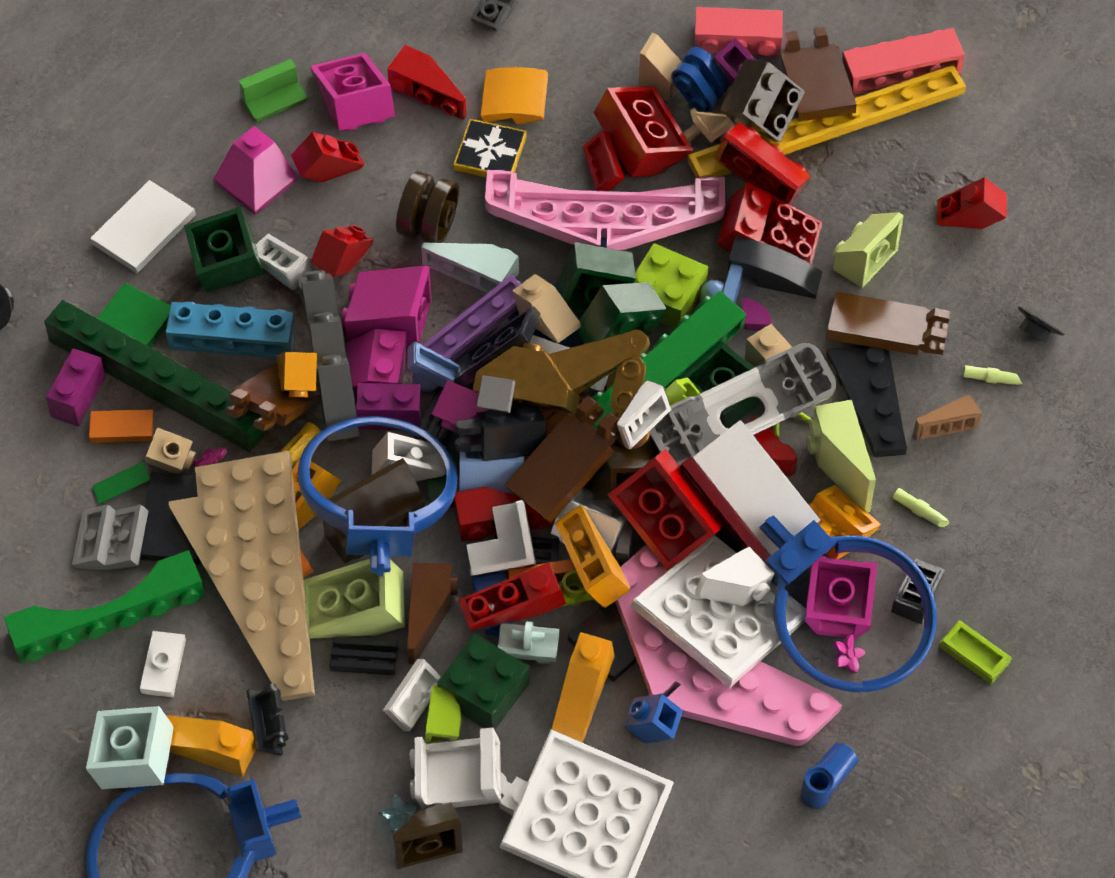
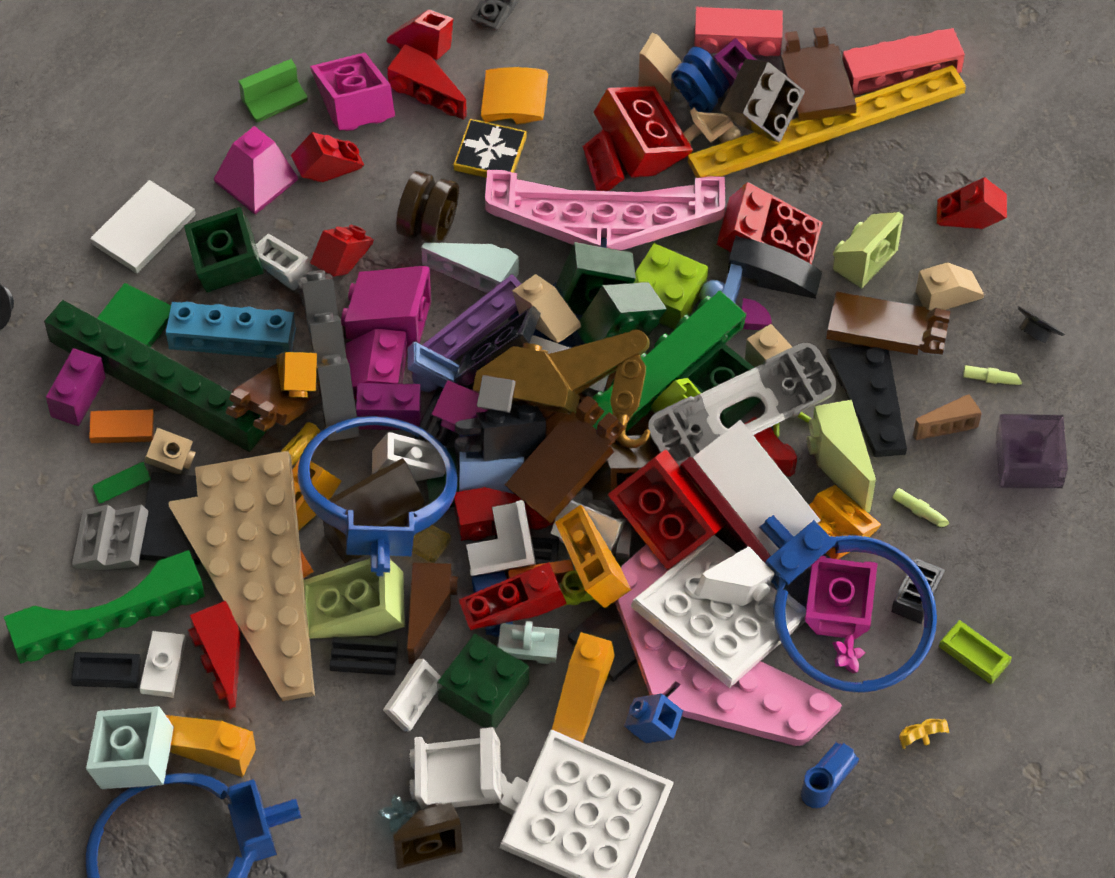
(106, 670): none -> black tile
(210, 457): dark pink plant -> none
(220, 641): none -> red slope
(267, 726): black hinge -> none
(427, 32): none -> red slope
(430, 543): none -> clear yellow tile
(443, 717): lime brick -> none
(648, 408): white slope -> none
(761, 163): red slope -> none
(922, 730): none -> yellow piece
(947, 287): none -> tan slope
(1031, 451): none -> clear purple slope

